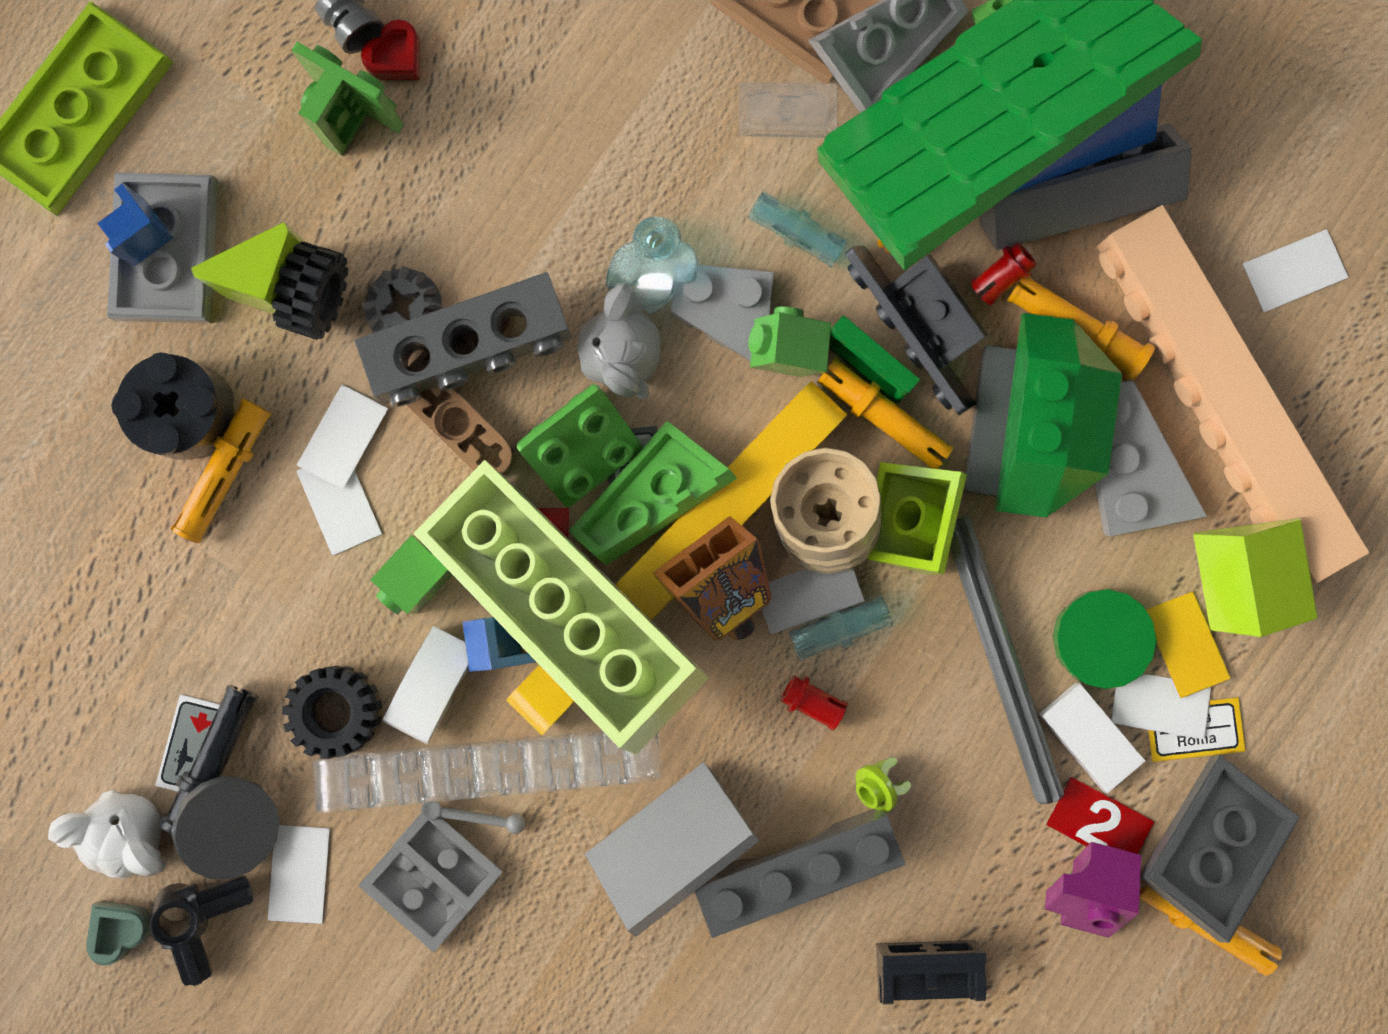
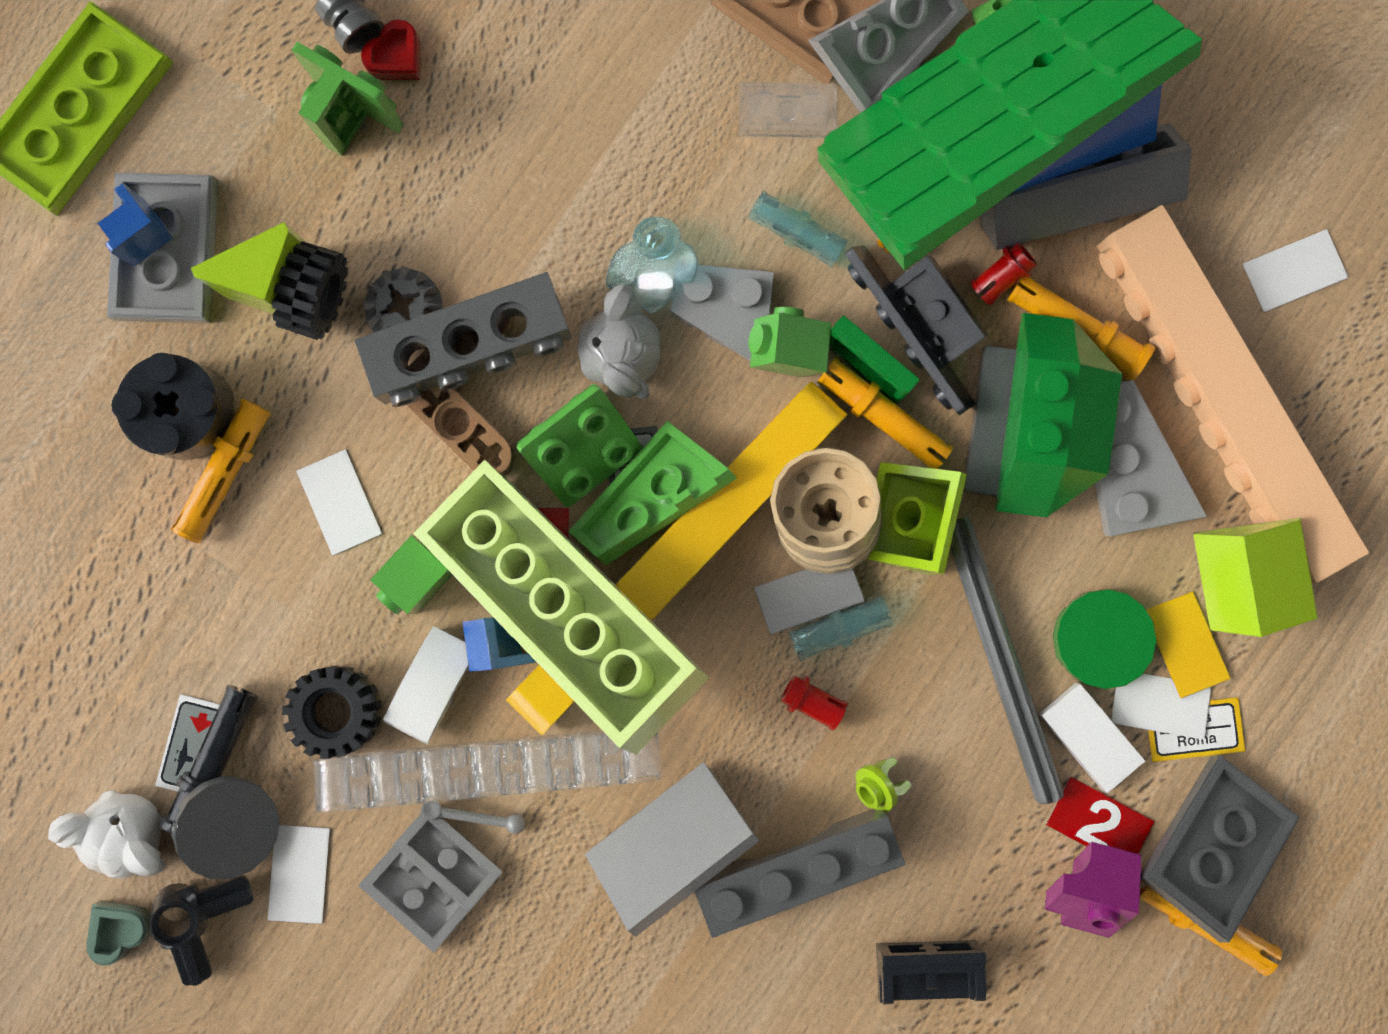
(342, 437): white sticker -> none
(719, 580): dark orange torso -> none

